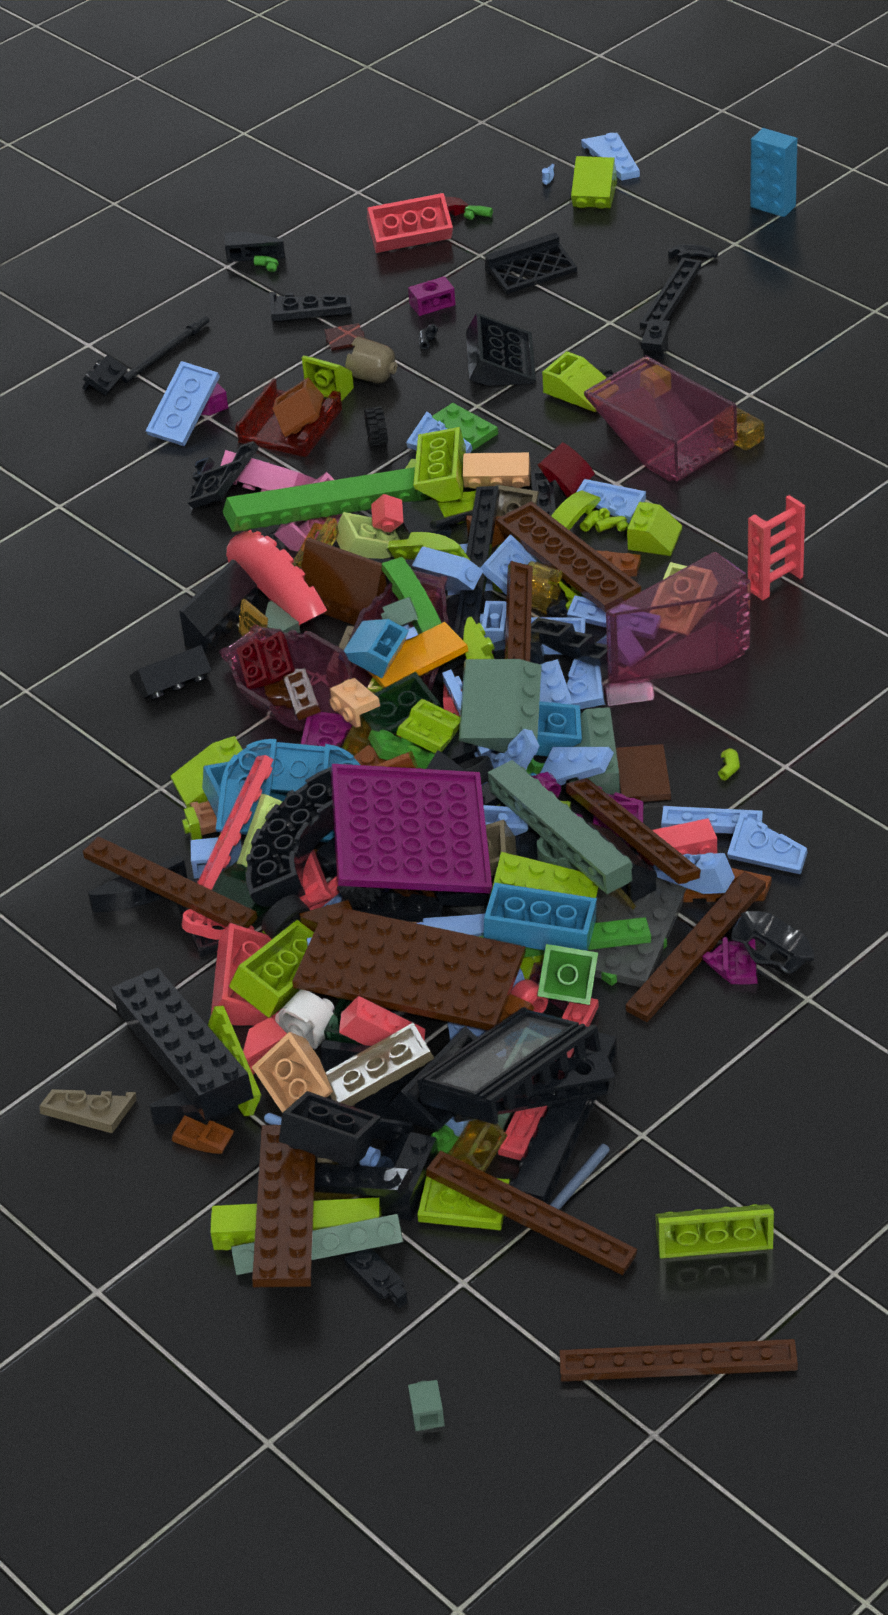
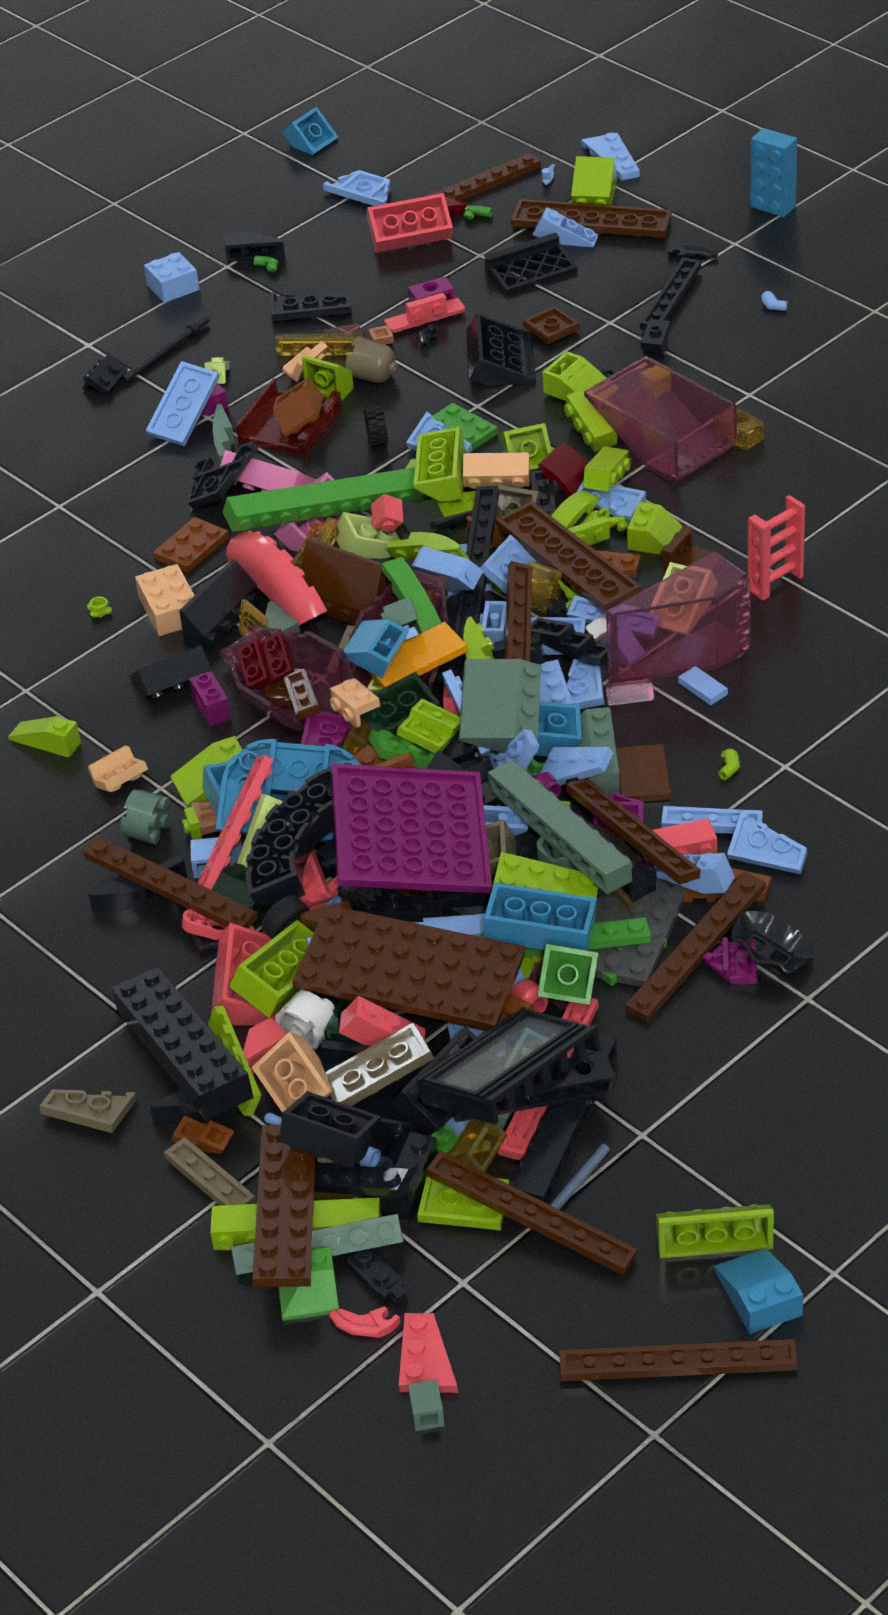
(48, 734): none -> lime slope
(99, 607): none -> lime plate
(116, 769): none -> light nougat bracket
(145, 816): none -> sand green brick
(162, 596): none -> light nougat brick
(171, 277): none -> light blue brick
(191, 544): none -> dark orange plate
(207, 1174): none -> dark tan plate
(210, 698): none -> magenta brick
(218, 365): none -> yellowish green bracket
(222, 433): none -> sand green slope
(294, 343): none -> clear yellow fence
(295, 368): none -> light nougat bracket
(310, 132): none -> dark azure slope
(313, 1300): none -> bright green slope
(361, 187): none -> light blue wing
(366, 1325): none -> coral piece
(381, 335): none -> nougat plate
(424, 1354): none -> coral wing
(425, 311): none -> coral bracket
(492, 177): none -> reddish brown plate
(528, 439): none -> lime slope
(551, 325): none -> reddish brown plate
(567, 229): none -> light blue slope
(589, 422): none -> lime brick
(593, 531): none -> lime plate
(597, 628): none -> slope
(599, 218): none -> reddish brown plate
(606, 469): none -> lime brick
(682, 550): none -> reddish brown bracket
(703, 685): none -> light blue tile
(761, 1290): none -> dark azure slope
(772, 303): none -> light blue arm

